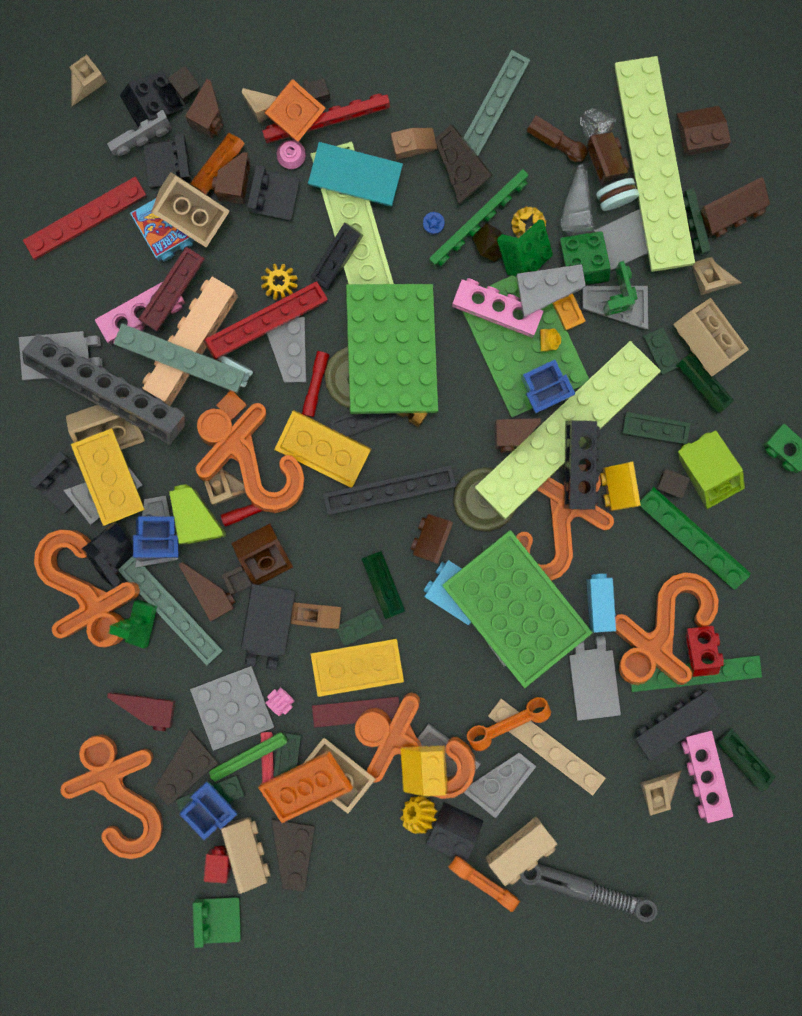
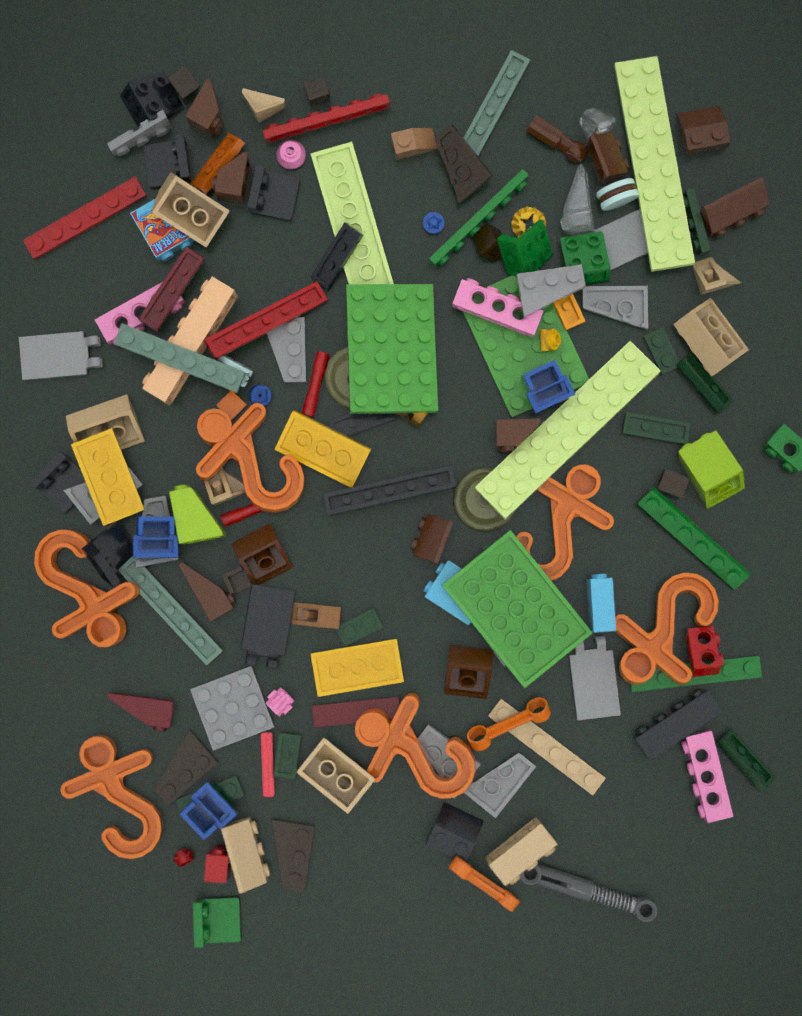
(52, 361): dark grey brick -> none
(85, 79): tan slope -> none
(138, 627): green bracket -> none
(183, 857): none -> red plate
(248, 756): bright green axle -> none
(260, 394): none -> blue tile
(279, 290): yellow gear -> none
(294, 110): orange tile -> none
(305, 787): orange tile -> none
(355, 174): teal tile -> none
(383, 584): dark green plate -> none
(418, 815): yellow gear -> none
(424, 770): yellow slope -> none
(468, 672): none -> reddish brown slope
(573, 454): black brick -> none
(620, 487): yellow slope -> none
(625, 300): green bracket -> none
(659, 792): tan slope -> none

